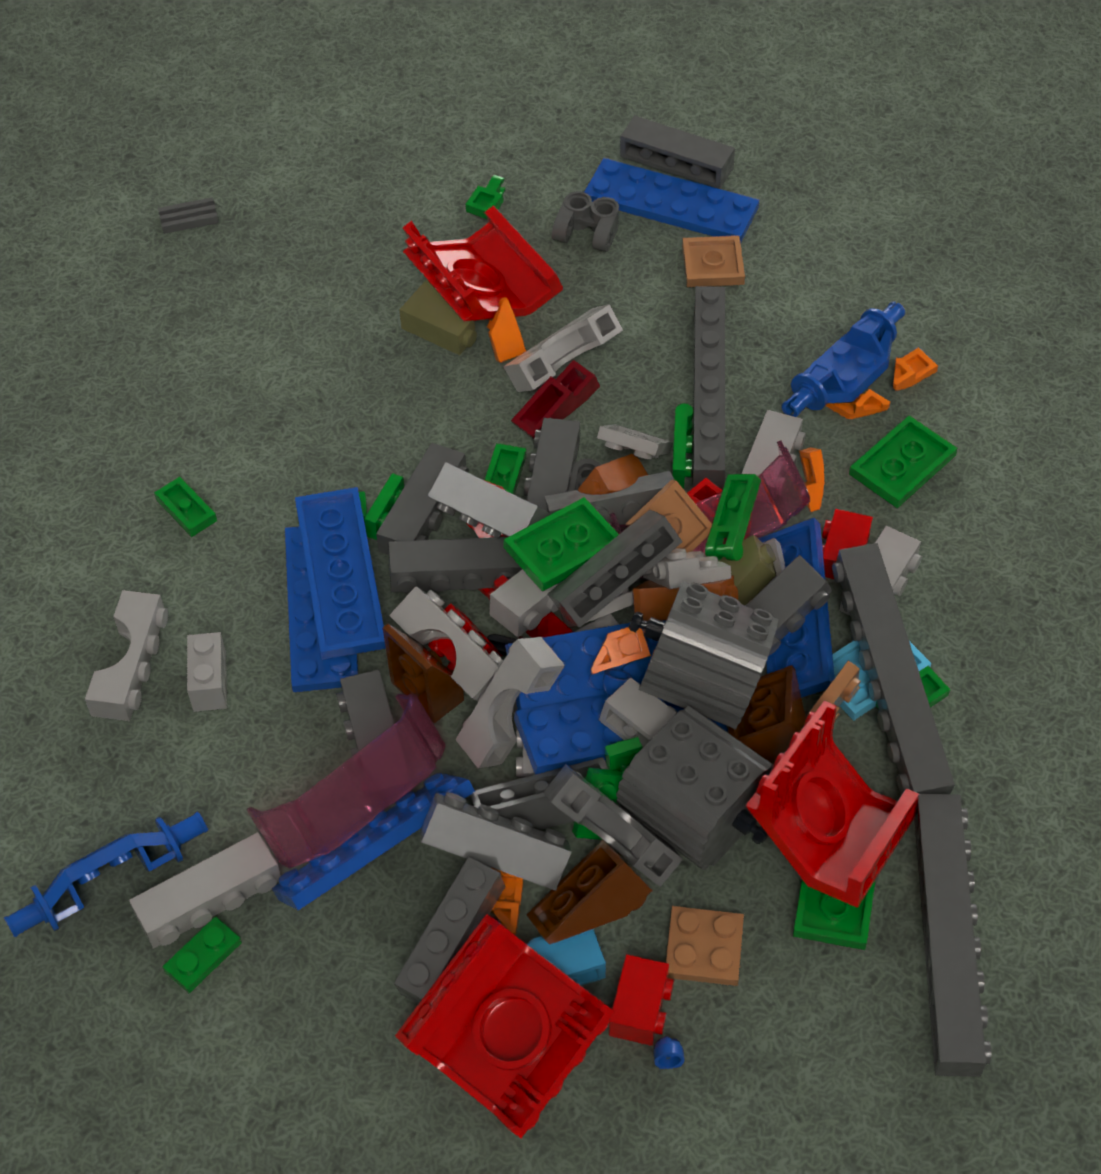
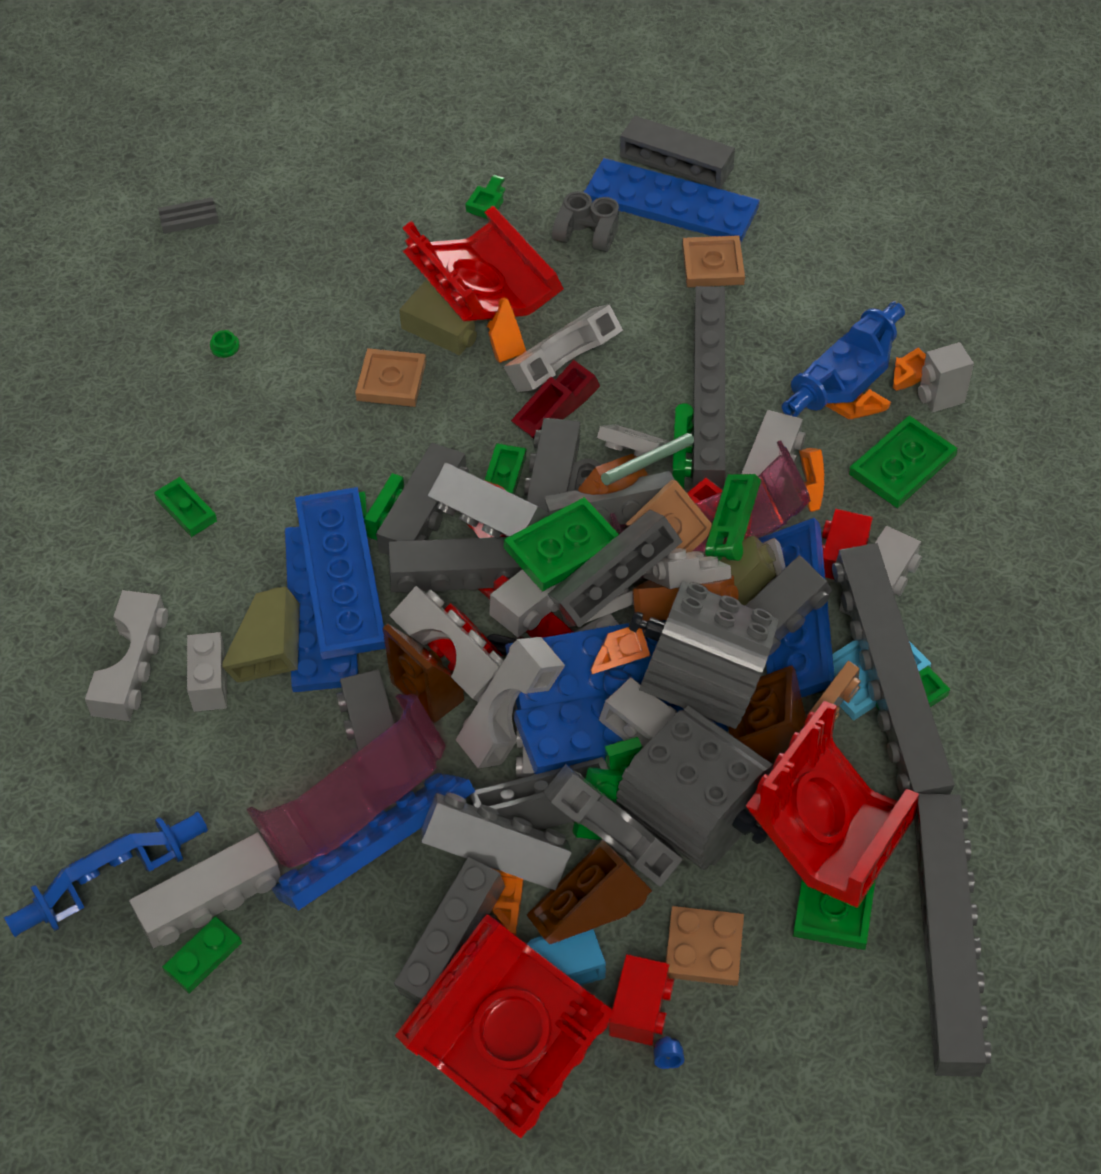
(224, 344): none -> green plate
(266, 638): none -> olive slope
(391, 377): none -> medium nougat plate
(647, 459): none -> sand green bar
(945, 377): none -> light grey brick

